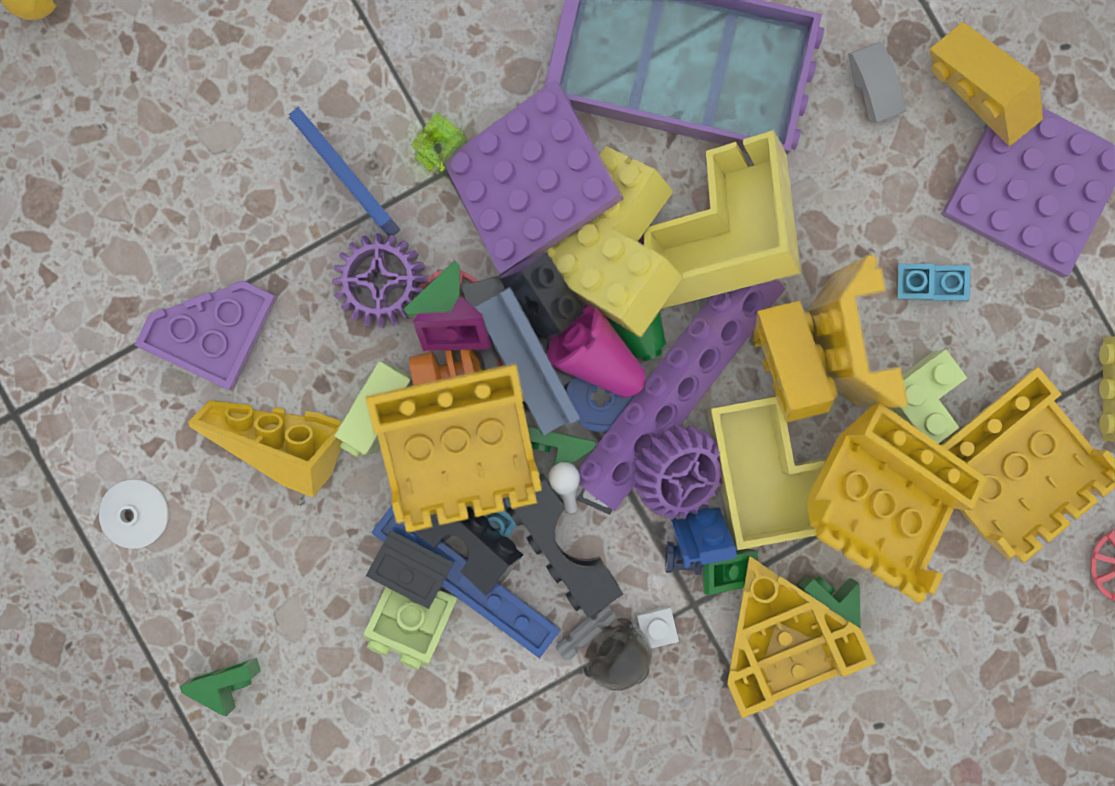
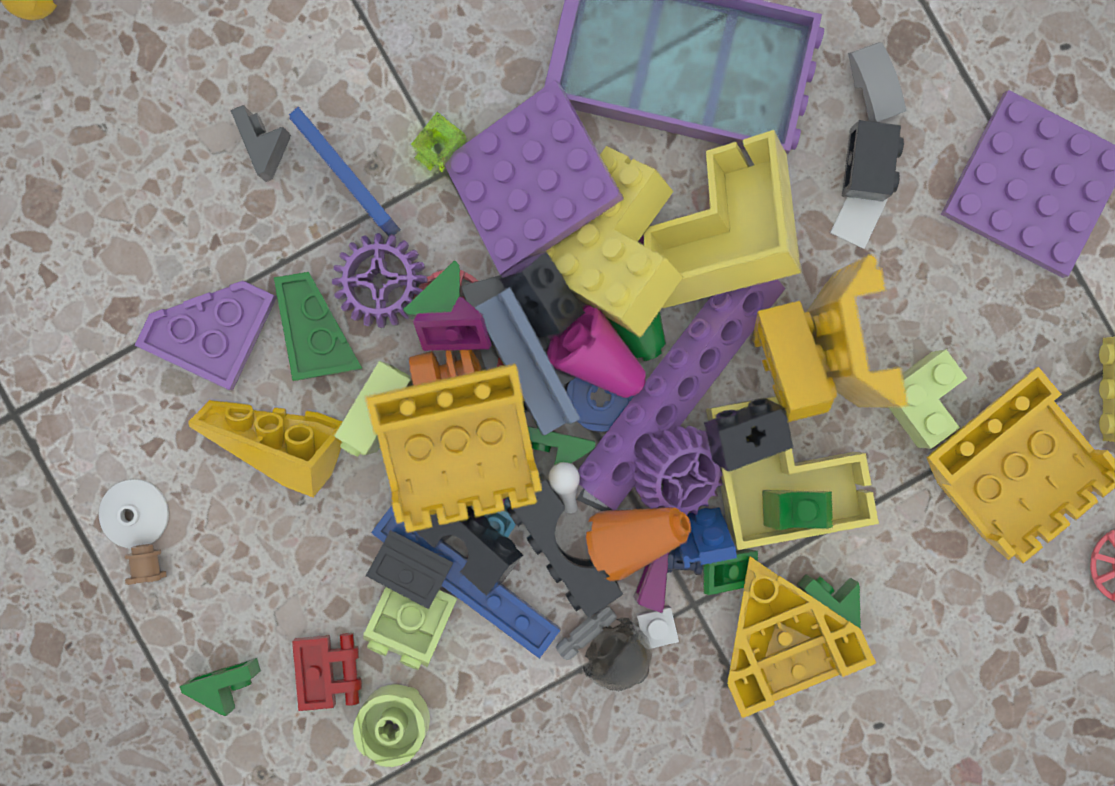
(144, 564): none -> medium nougat brick
(263, 149): none -> dark grey slope
(310, 330): none -> green wing
(315, 672): none -> red plate
(379, 740): none -> yellowish green brick
(634, 538): none -> orange cone
(652, 585): none -> magenta slope
(748, 434): none -> black brick
(797, 509): none -> green slope
(858, 220): none -> white sticker
(872, 161): none -> black brick
(890, 499): yellow slope -> none
(933, 282): medium azure slope -> none
(989, 82): yellow wedge -> none

